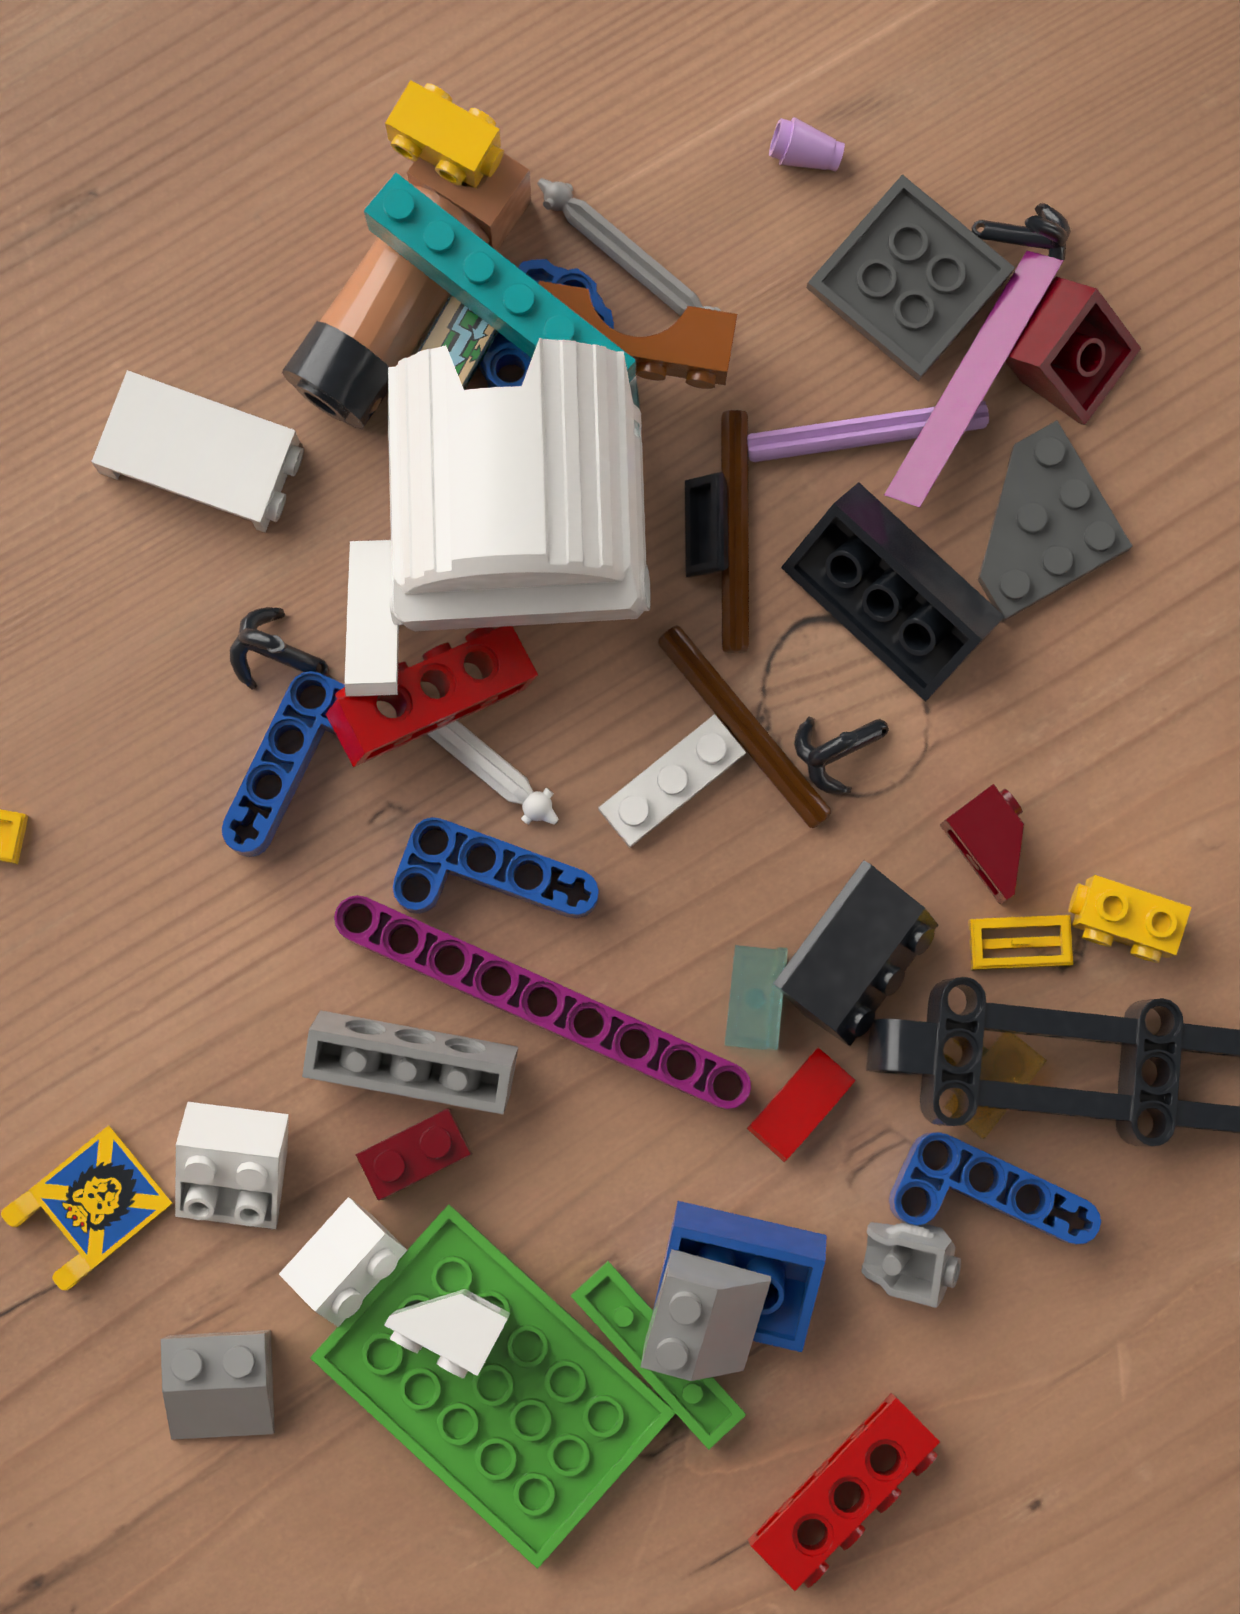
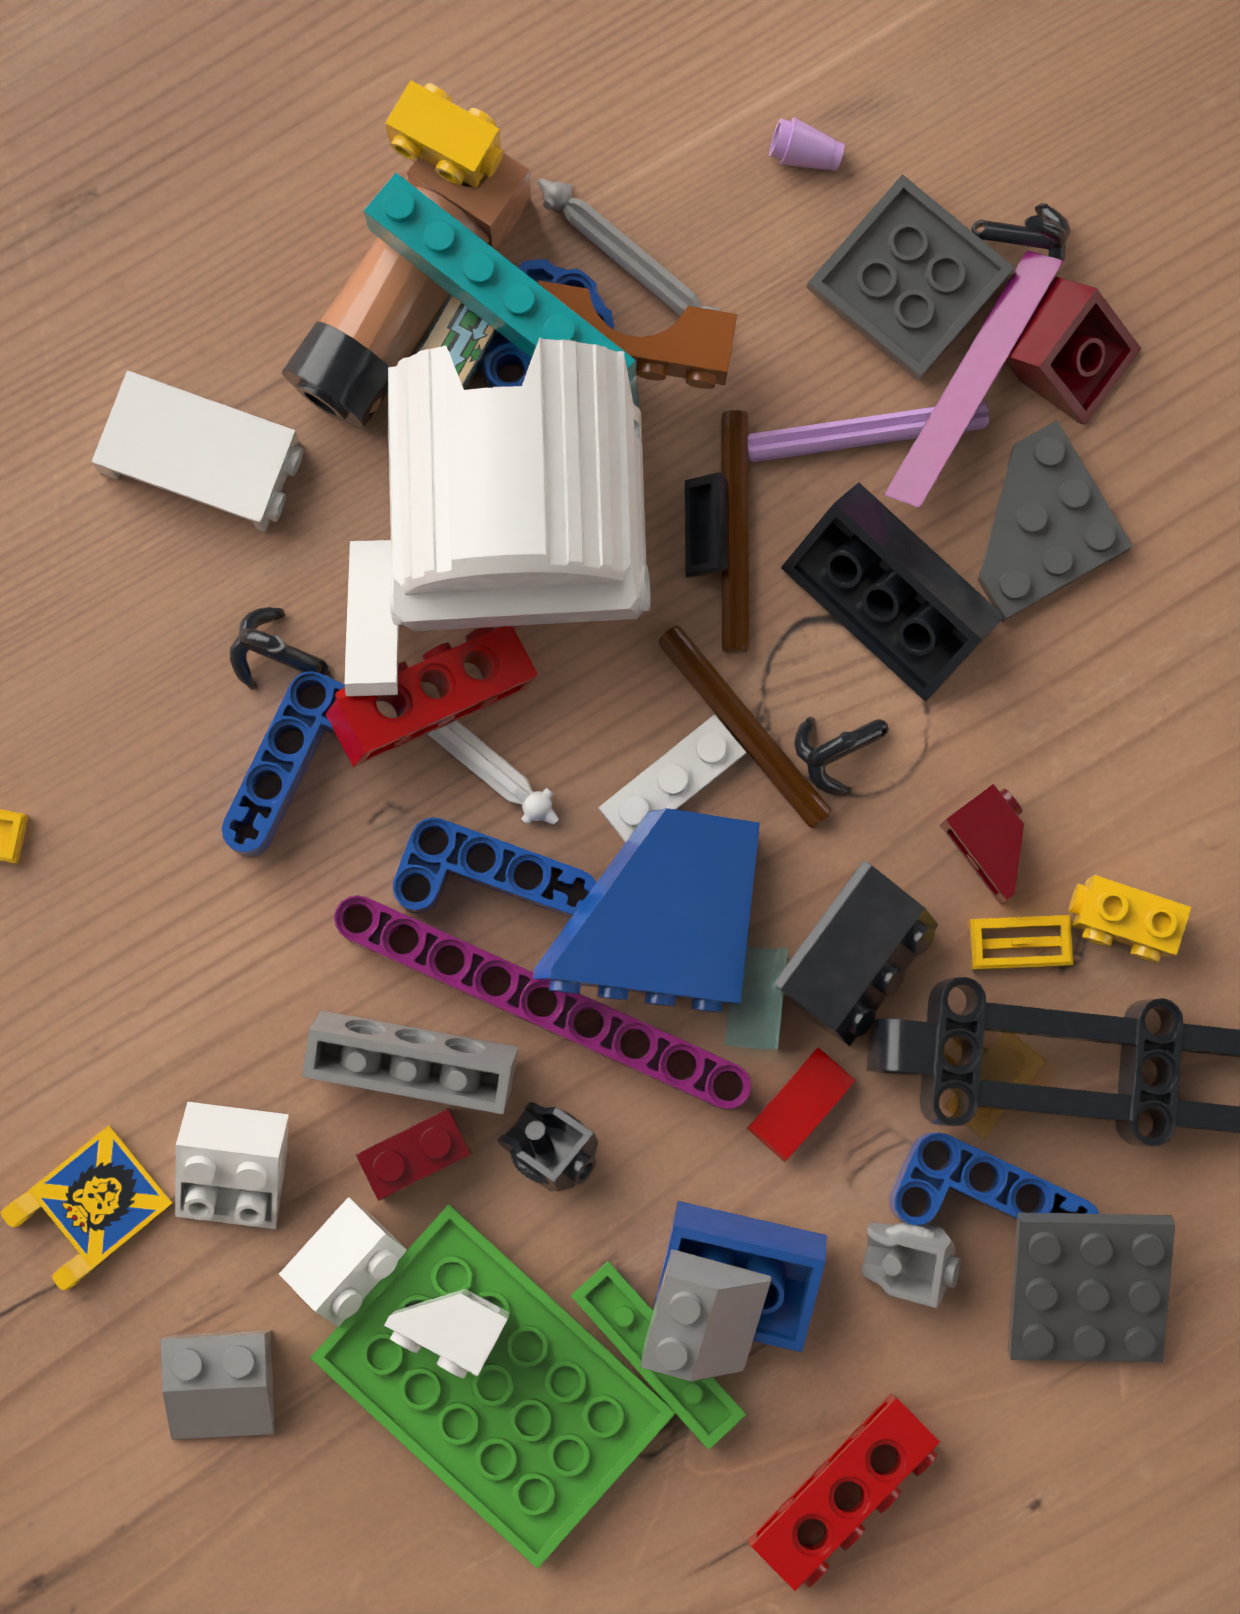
(551, 1147): none -> black hand
(664, 915): none -> blue slope
(1090, 1287): none -> dark grey plate

